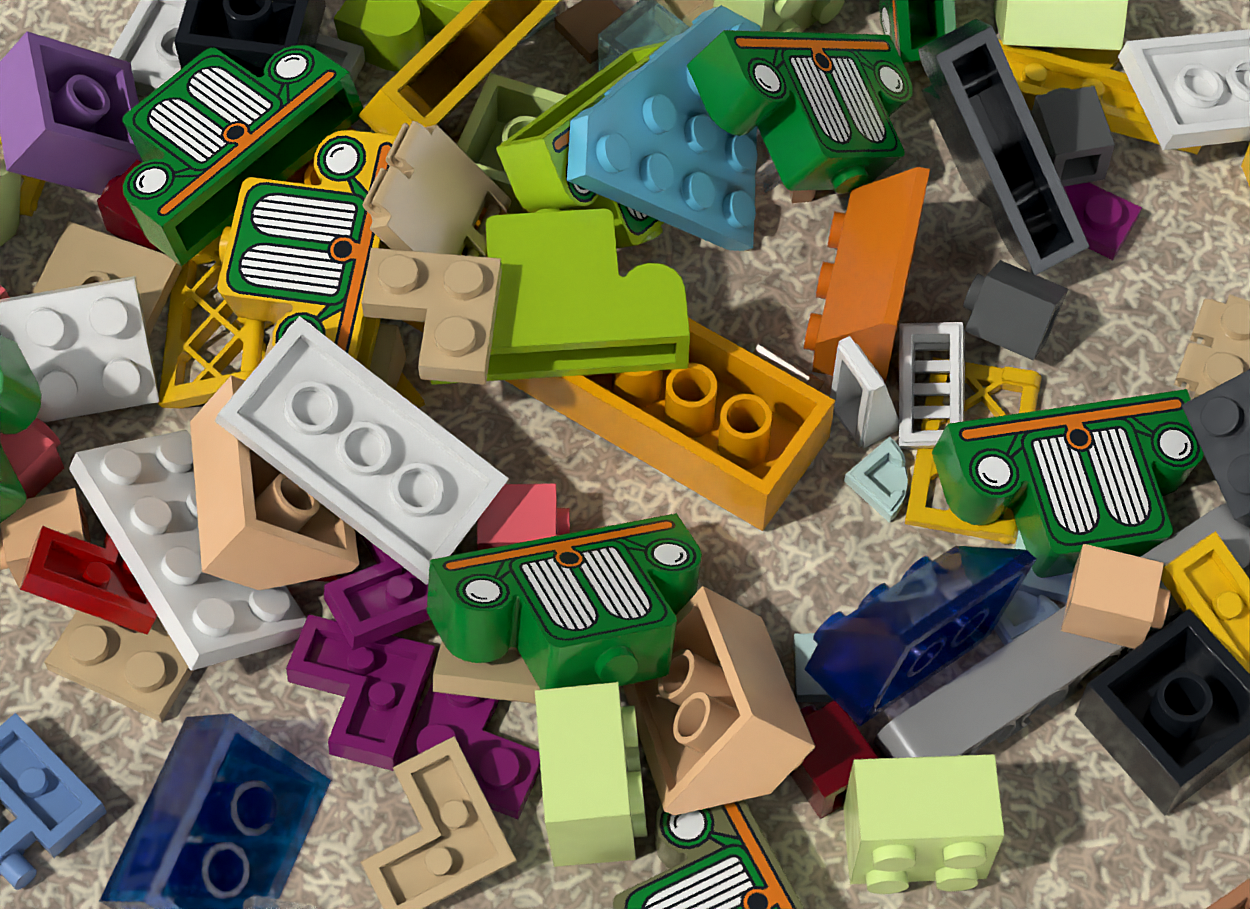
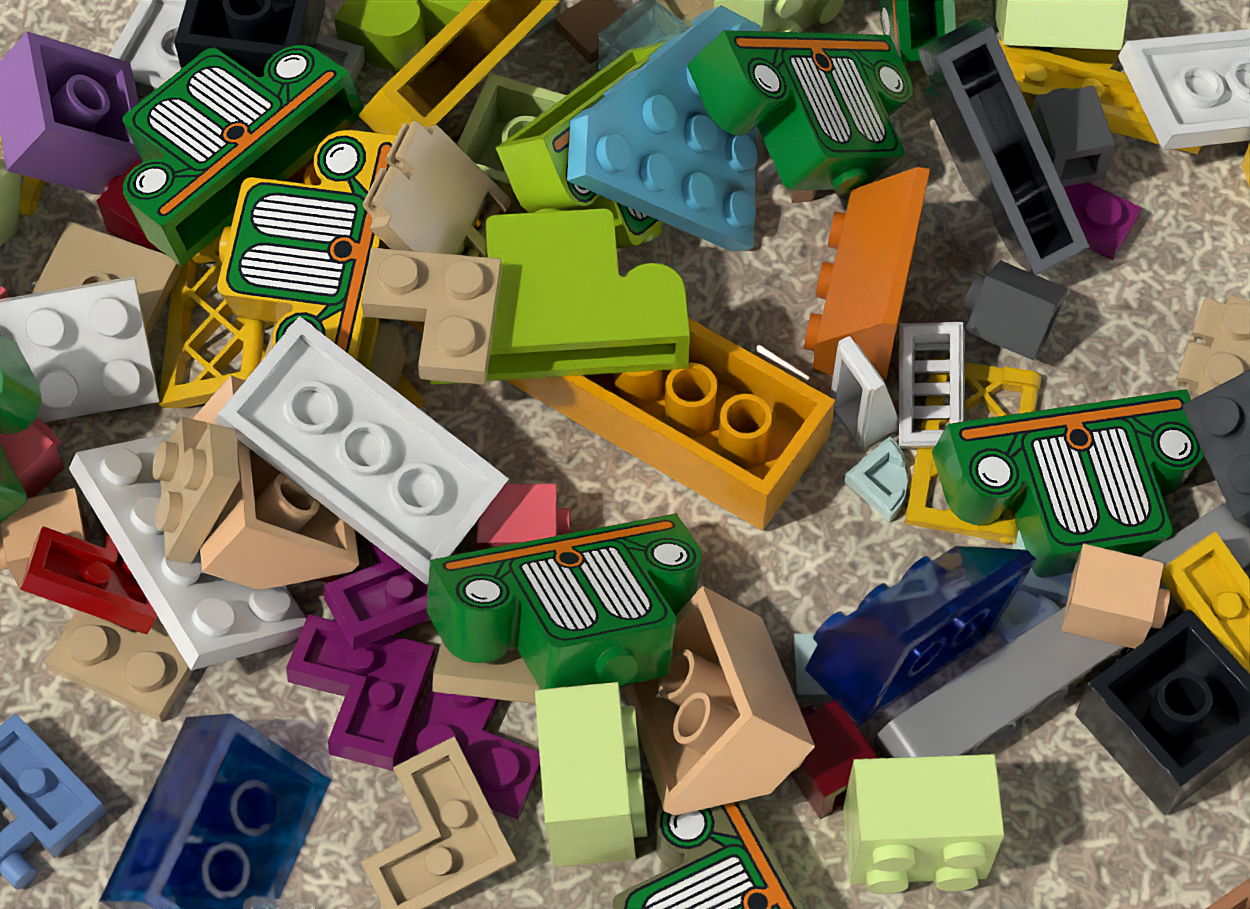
(196, 480): none -> tan plate

